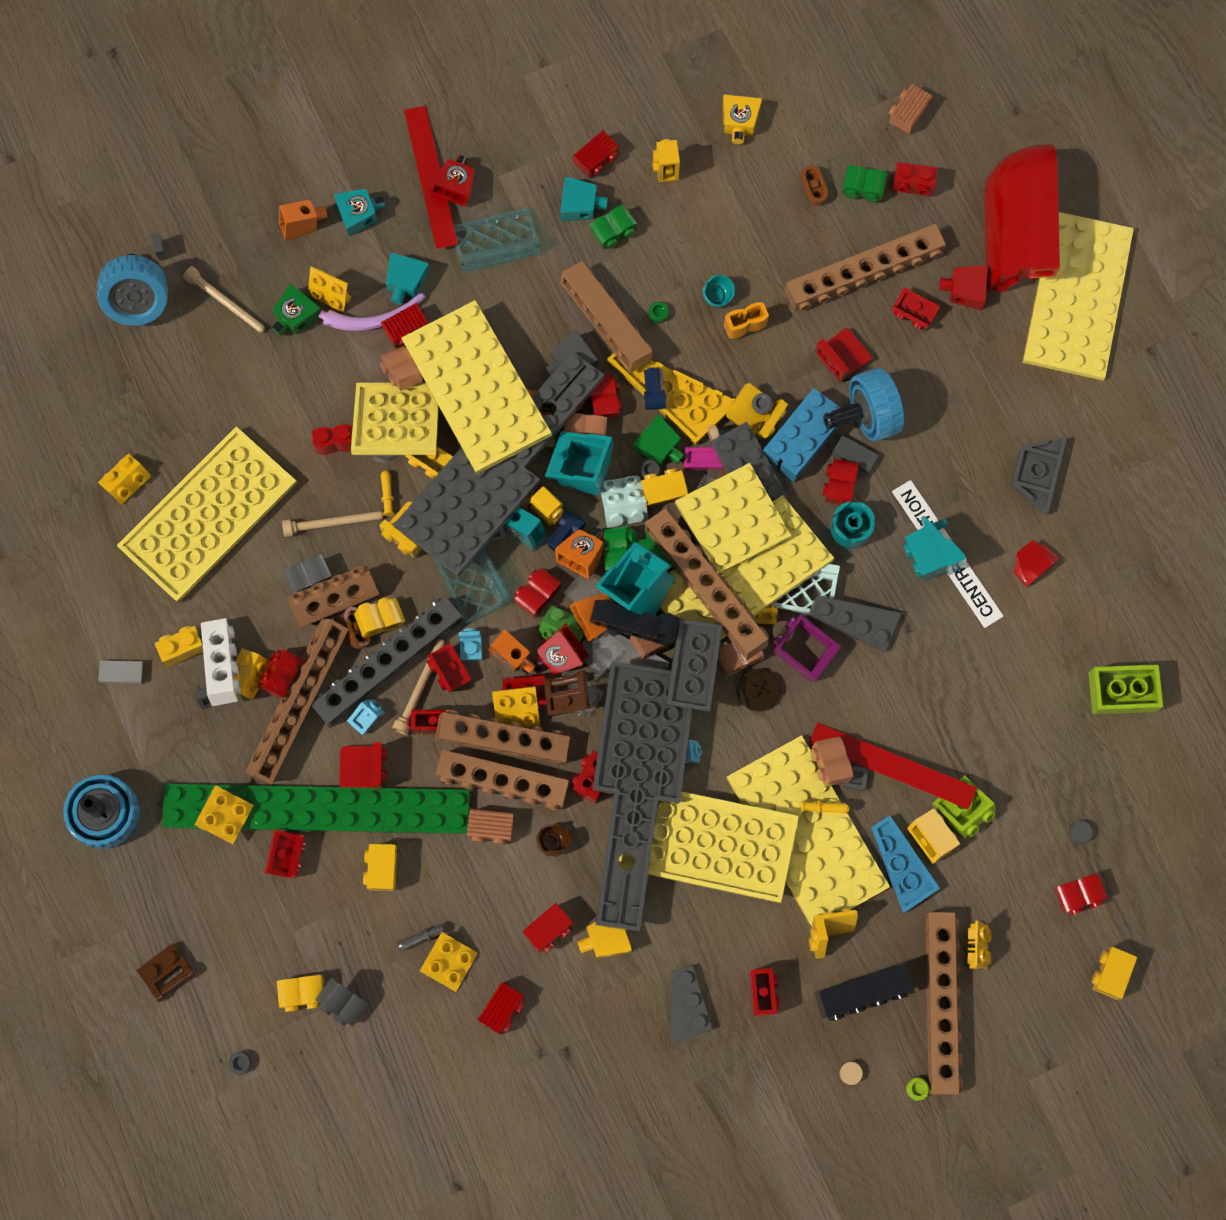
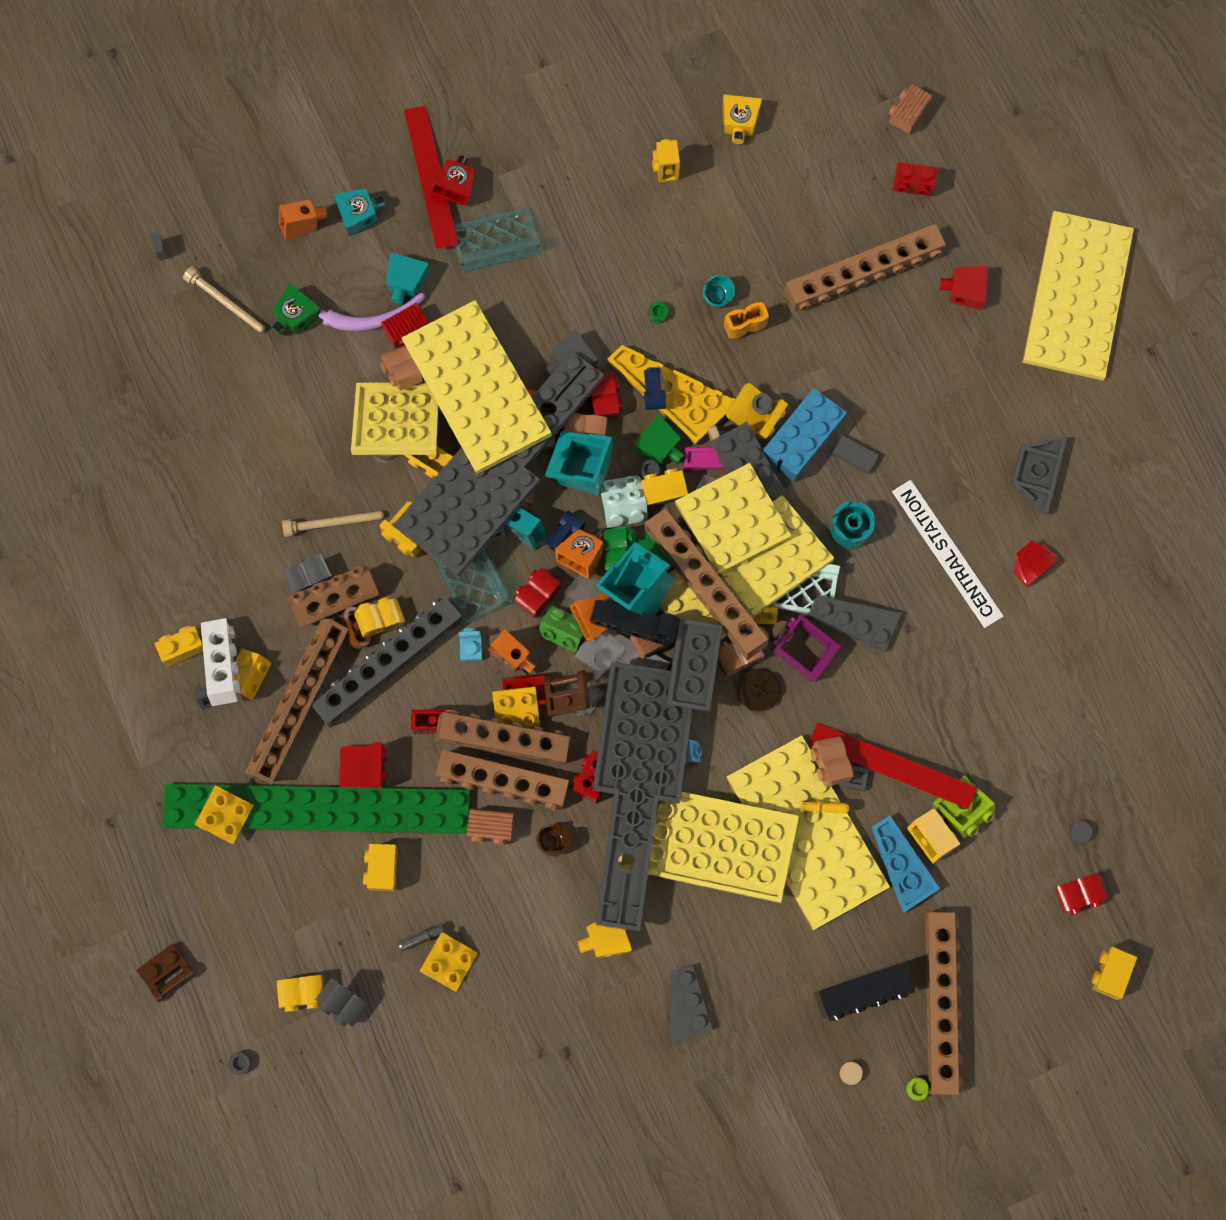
(101, 811): dark azure wheel -> none
(121, 672): light grey tile -> none
(124, 478): yellow bracket -> none
(132, 290): dark azure wheel -> none
(207, 514): light yellow plate -> none
(279, 673): red brick -> none
(285, 854): red bracket -> none
(328, 289): yellow hinge -> none
(331, 440): red brick -> none
(366, 715): medium azure bracket -> none
(387, 493): yellow piece -> none
(402, 725): tan piece -> none
(449, 668): red bracket -> none
(501, 1009): red brick -> none
(547, 506): yellow brick -> none
(548, 928): red brick -> none
(561, 651): red torso -> none
(580, 200): teal torso -> none
(596, 154): red brick -> none
(606, 317): medium nougat brick -> none
(613, 227): green brick -> none
(763, 992): red brick -> none
(814, 186): dark orange plate -> none
(829, 925): yellow bracket -> none
(841, 481): red brick -> none
(843, 354): red bracket -> none
(864, 183): green brick -> none
(873, 405): dark azure wheel -> none
(915, 308): red bracket -> none
(932, 552): teal piece -> none
(981, 935): yellow hinge -> none
(1022, 218): red panel -> none
(1125, 689): lime brick -> none

